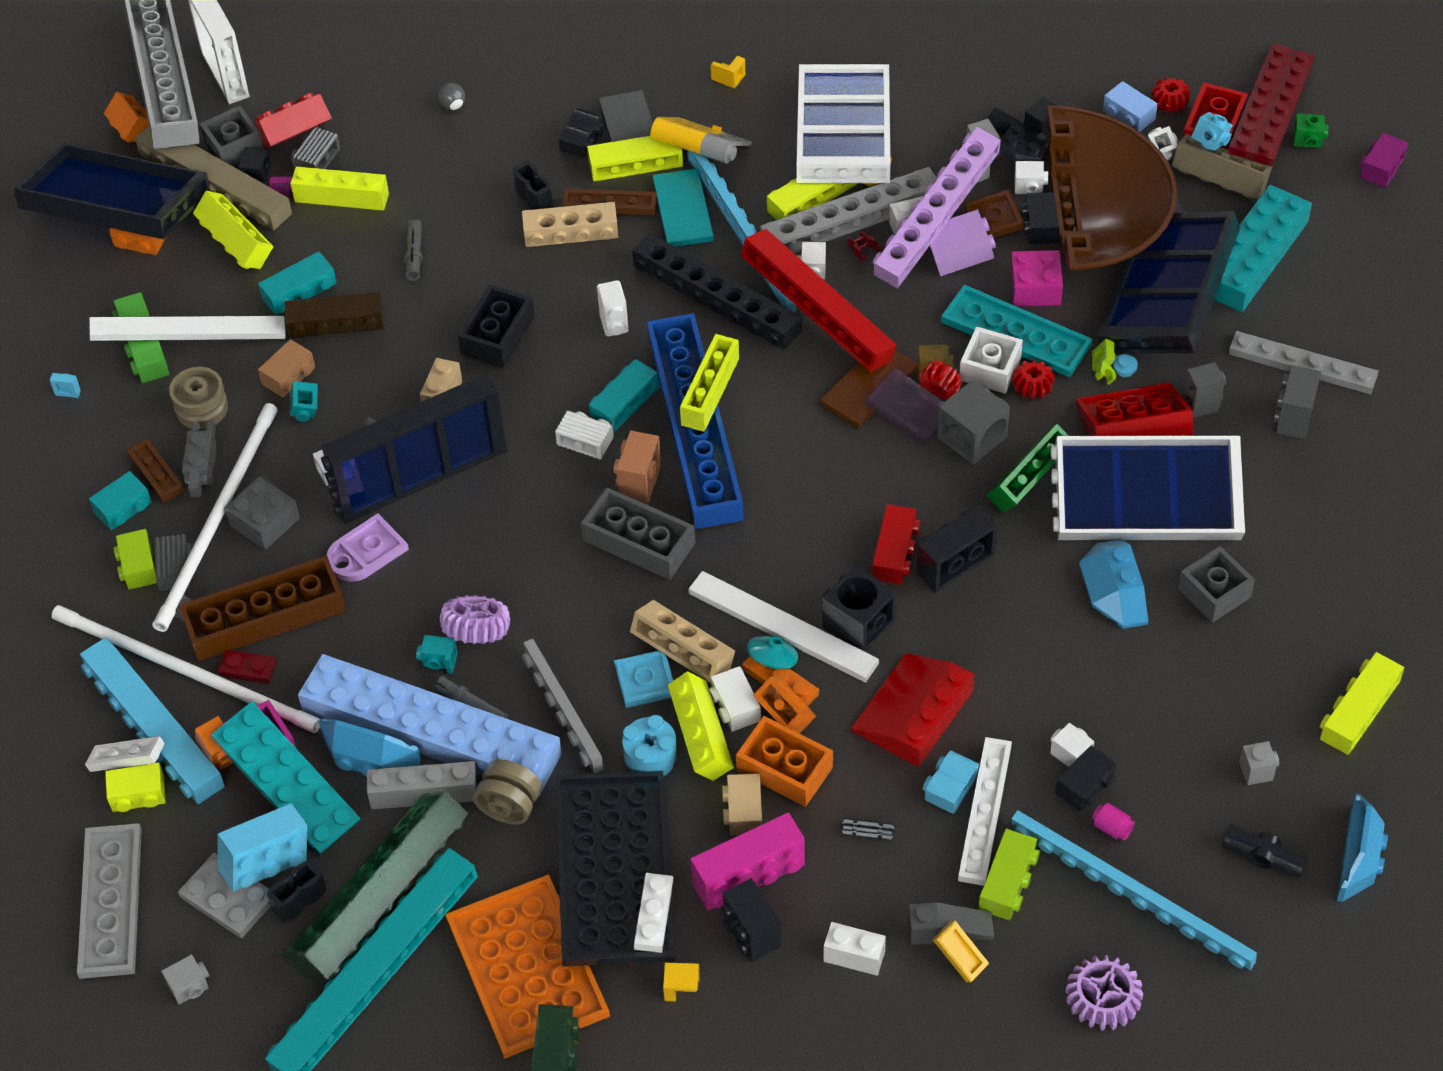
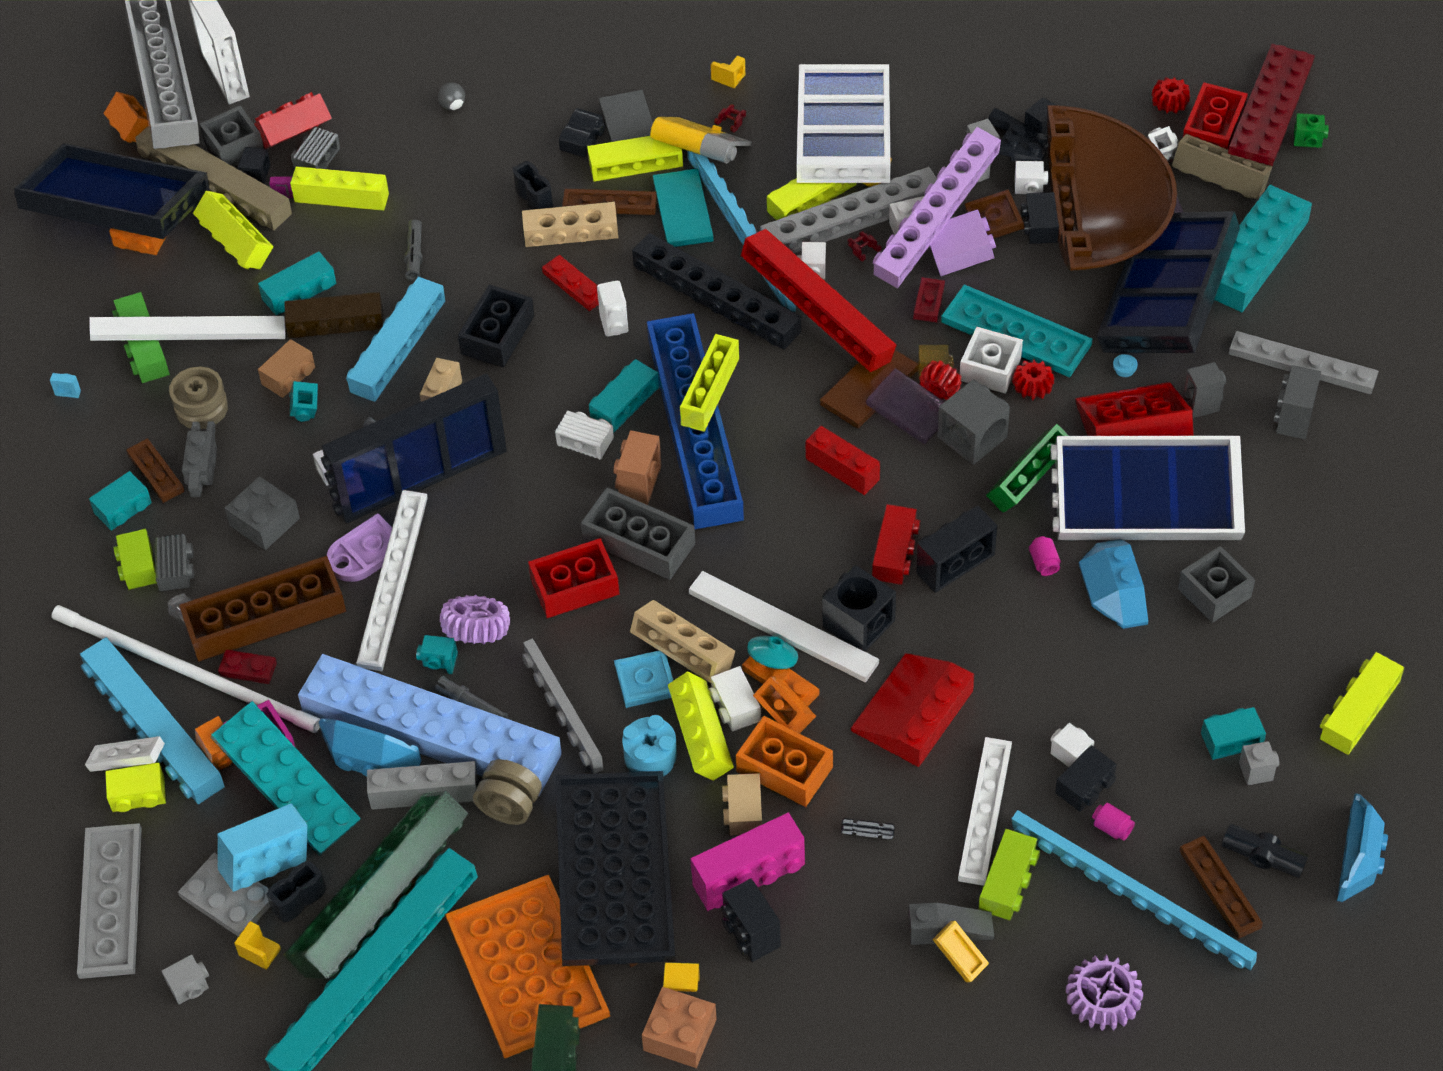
(167, 610): white piece -> none
(255, 947): none -> yellow panel
(392, 581): none -> white tile
(395, 339): none -> medium azure brick
(572, 282): none -> red plate
(573, 578): none -> red brick
(653, 913): white plate -> none
(679, 1027): none -> nougat brick
(726, 113): none -> dark red piece
(842, 460): none -> red brick
(854, 948): white brick -> none
(929, 299): none -> dark red plate
(951, 781): medium azure brick -> none
(1036, 278): dark pink brick -> none
(1045, 556): none -> dark pink brick
(1102, 359): lime plate -> none
(1130, 106): light blue brick -> none
(1212, 131): medium azure brick -> none
(1221, 887): none -> reddish brown plate
(1230, 732): none -> teal brick
(1383, 159): magenta brick -> none

